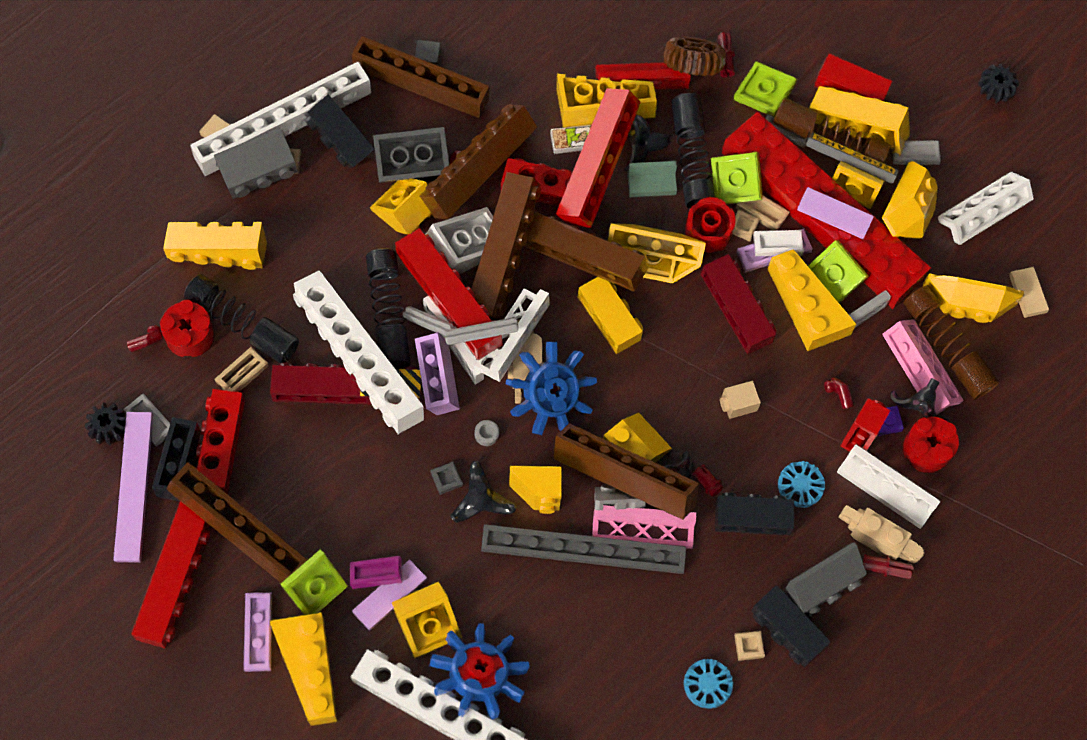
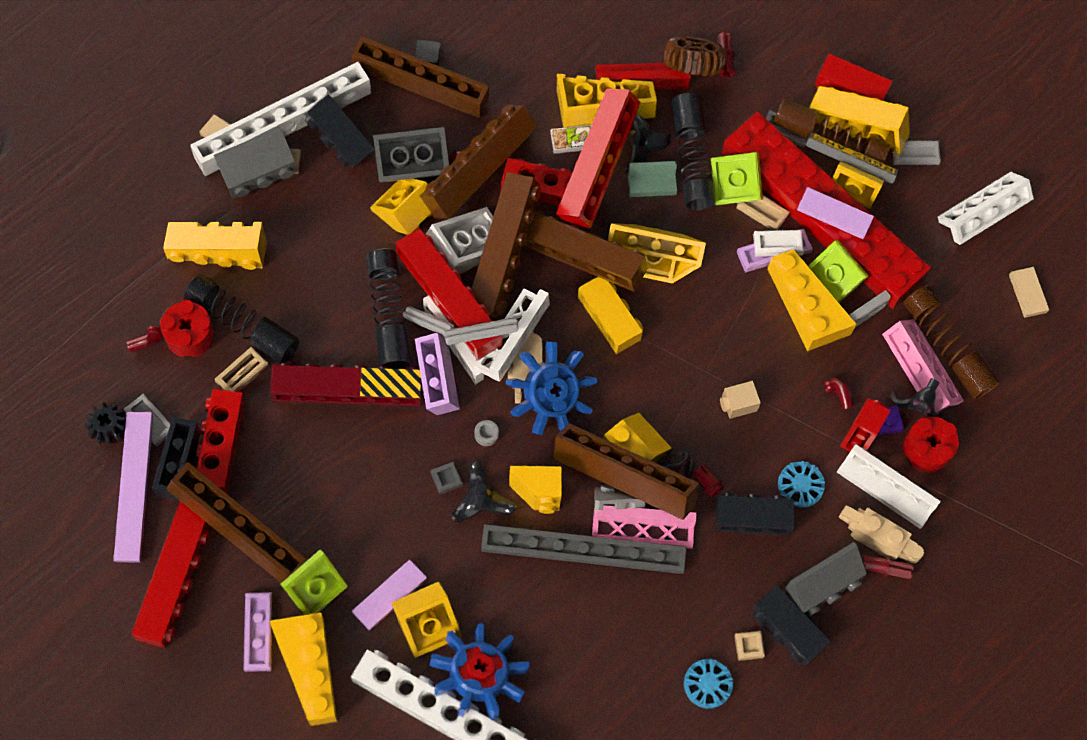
(333, 319): white brick -> none
(376, 572): magenta tile -> none
(712, 223): red brick -> none
(738, 304): dark red brick -> none
(745, 225): tan tile -> none
(765, 89): lime tile -> none
(912, 203): yellow wedge -> none
(972, 298): yellow wedge -> none
(998, 83): black gear -> none

